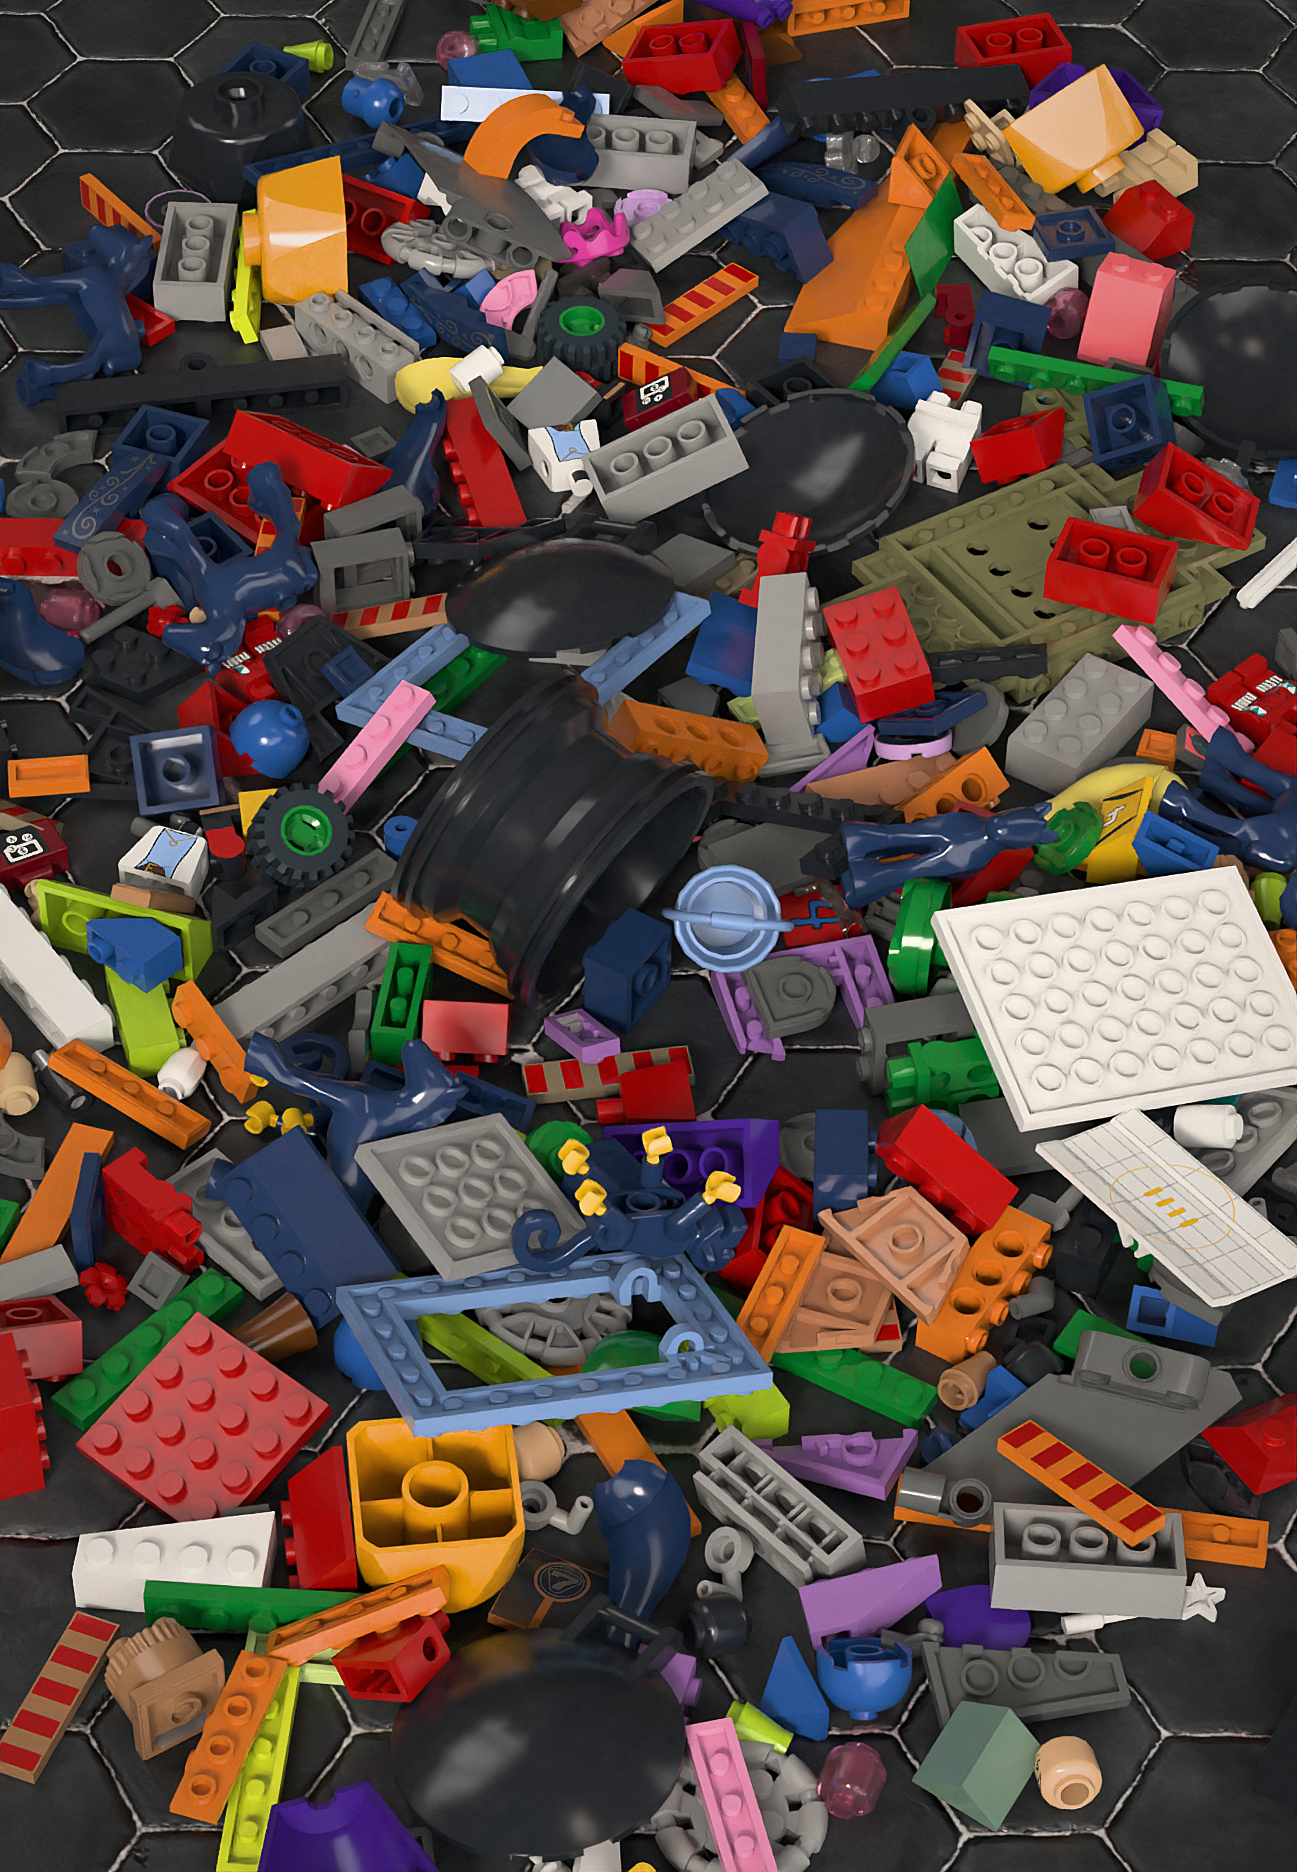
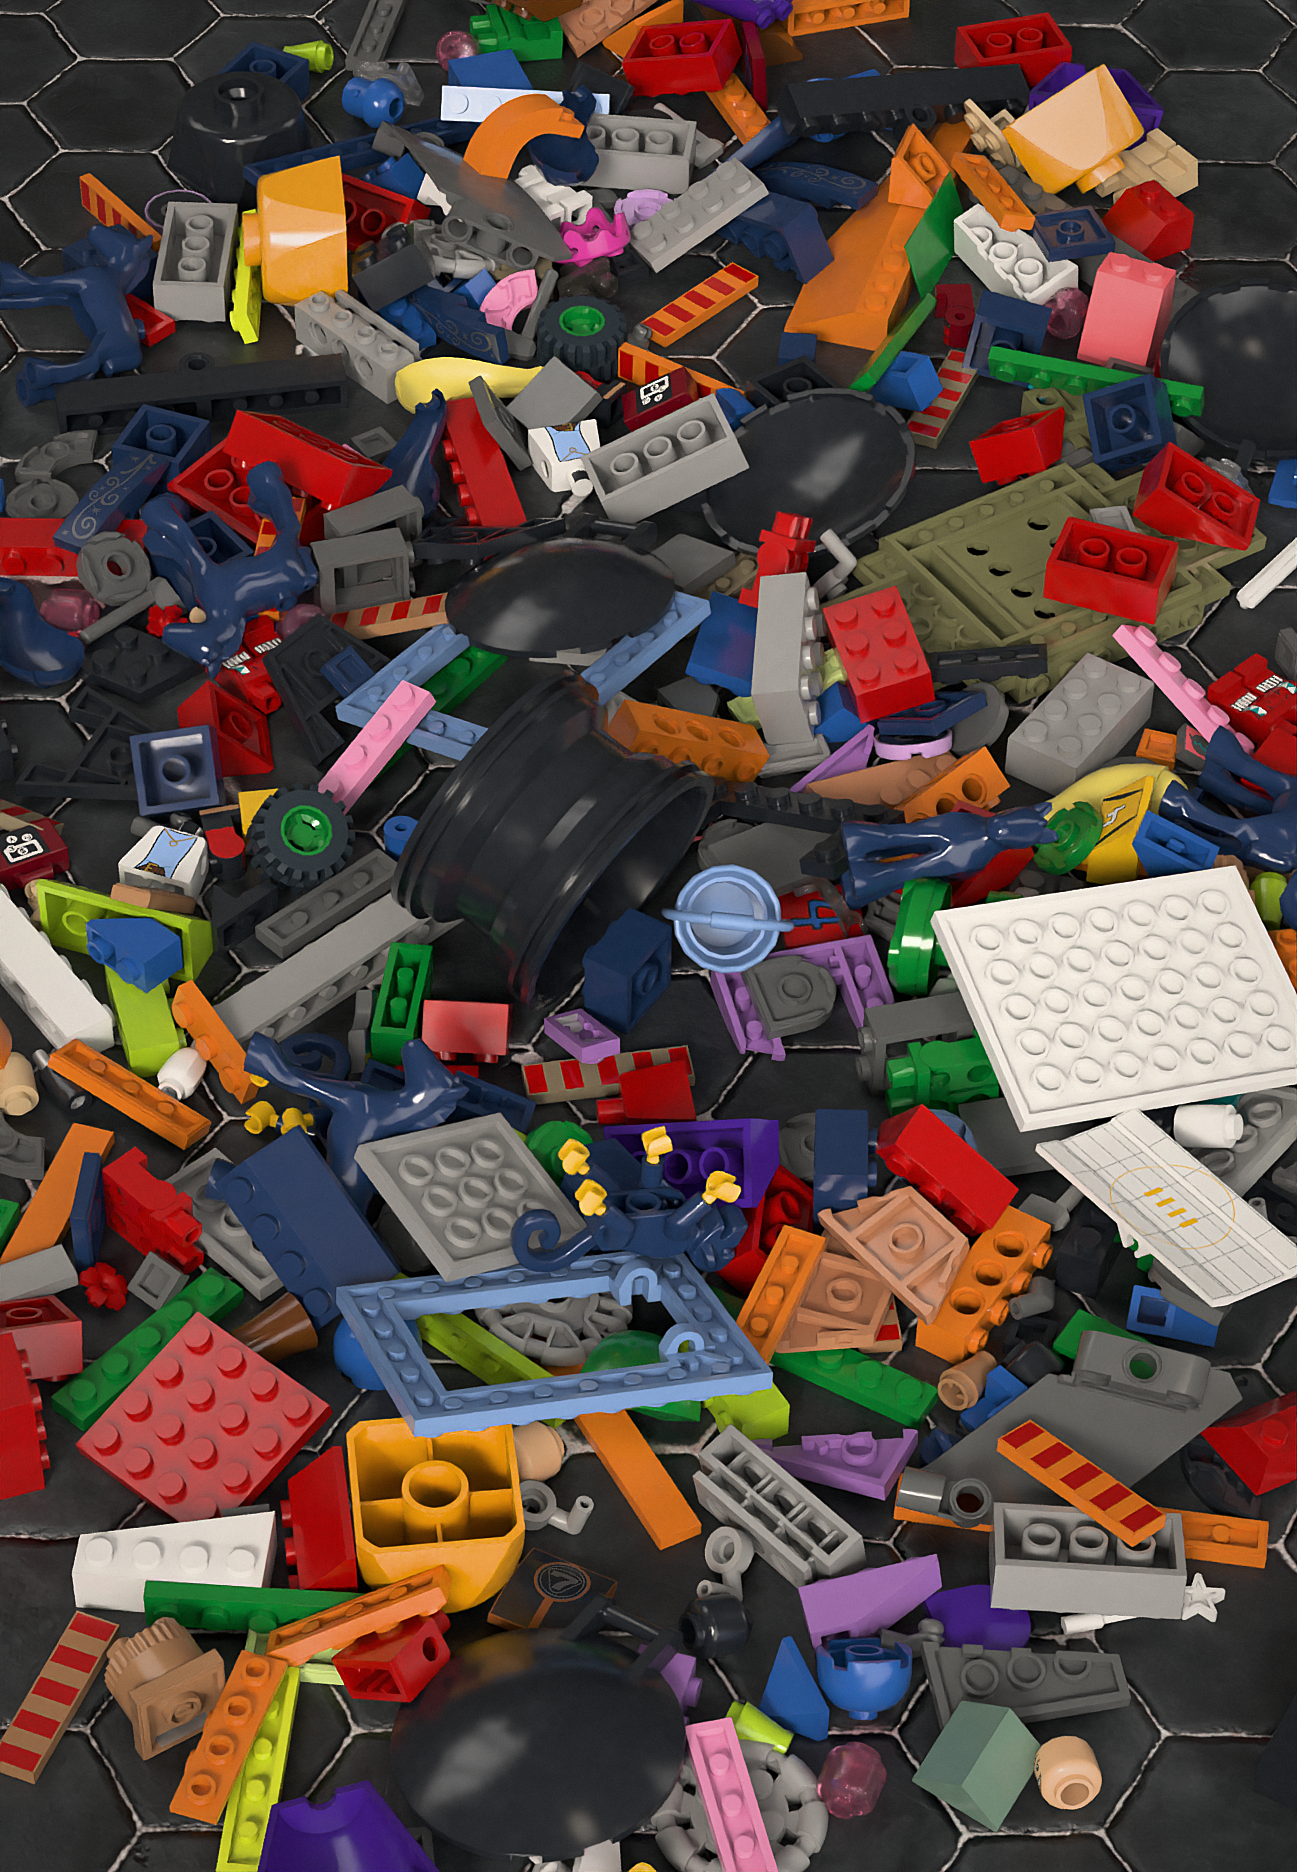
(48, 776): orange tile -> none
(272, 736): blue cylinder -> none
(282, 343): light grey tile -> none
(392, 266): none -> black brick
(451, 945): orange tile -> none
(479, 362): white brick -> none
(634, 295): dark grey slope -> none
(646, 1539): dark blue animal -> none
(670, 107): dark grey tile -> none
(833, 582): none -> light grey plate
(845, 151): clear hips -> none
(944, 439): white hips -> none

